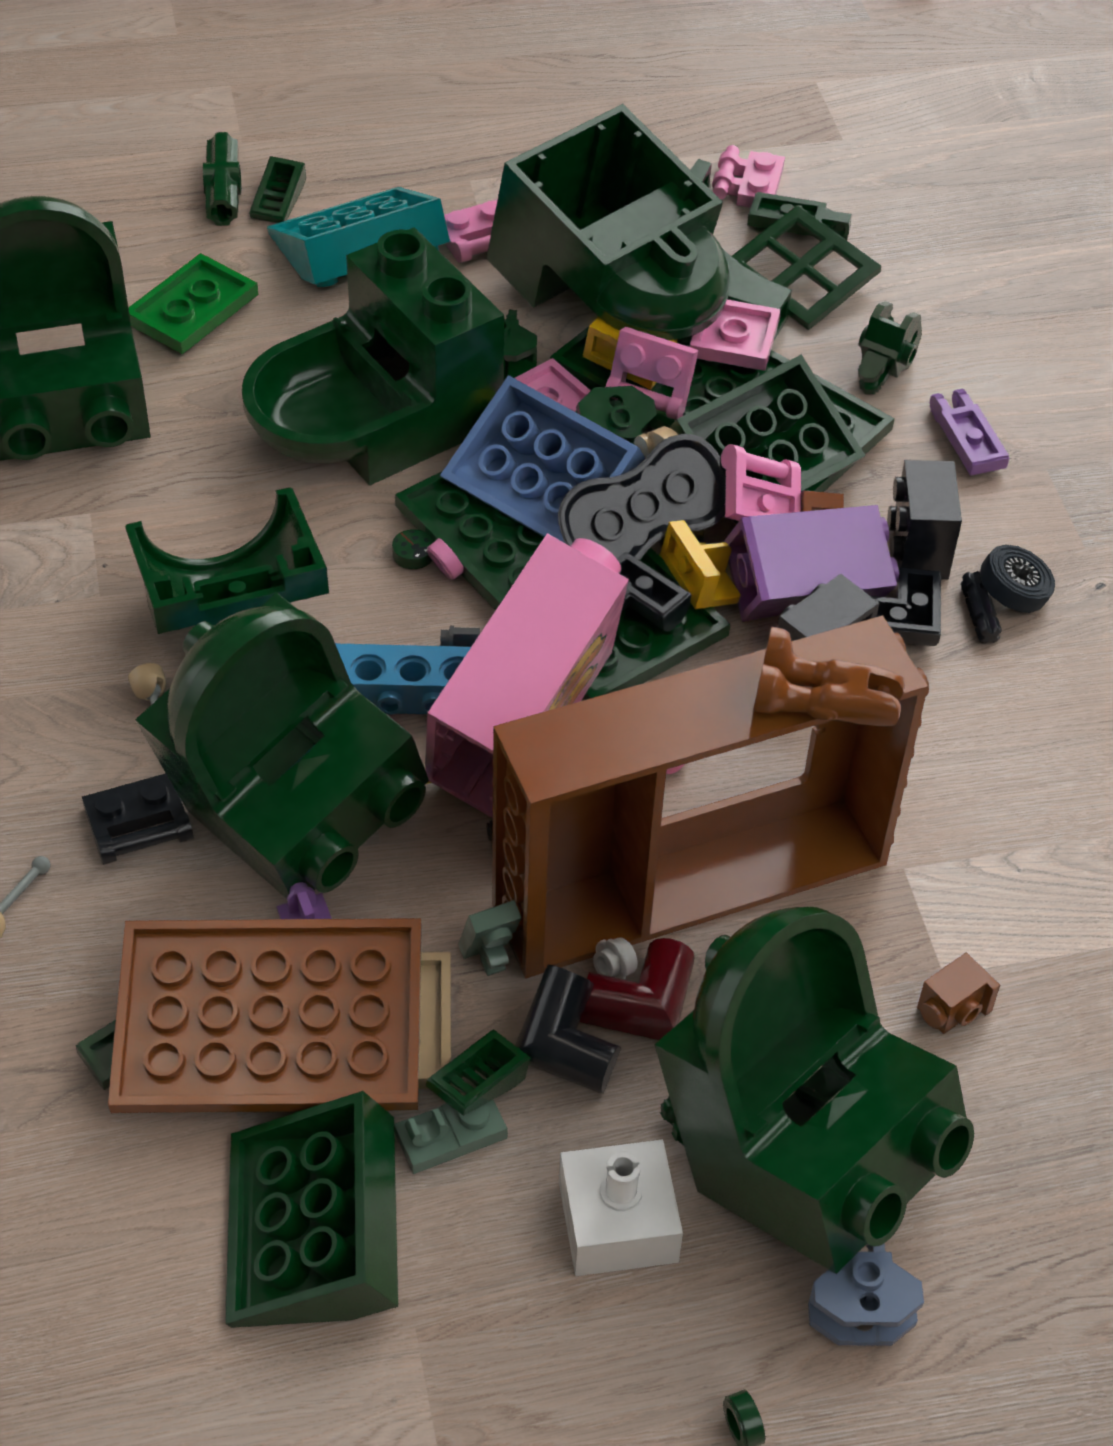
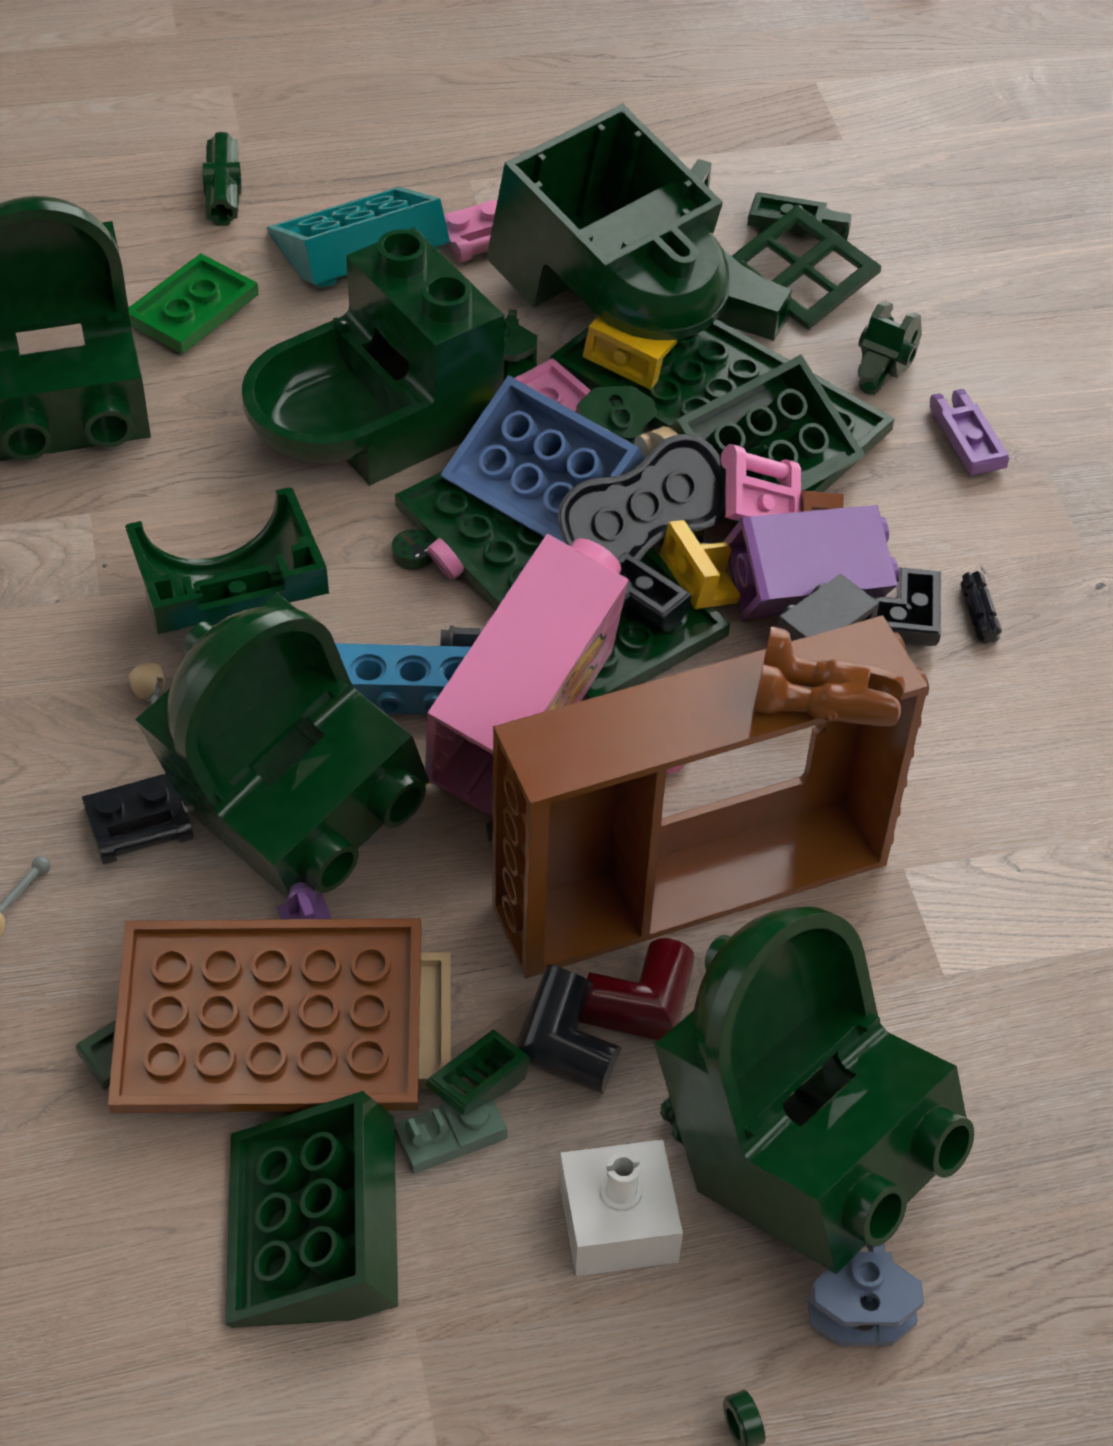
(275, 170): dark green slope -> none
(488, 933): sand green plate -> none
(615, 958): white plate -> none
(656, 361): bright pink plate -> none
(739, 336): bright pink plate -> none
(758, 173): bright pink plate -> none
(925, 516): black brick -> none
(957, 994): dark orange brick -> none
(1017, 578): black bush -> none

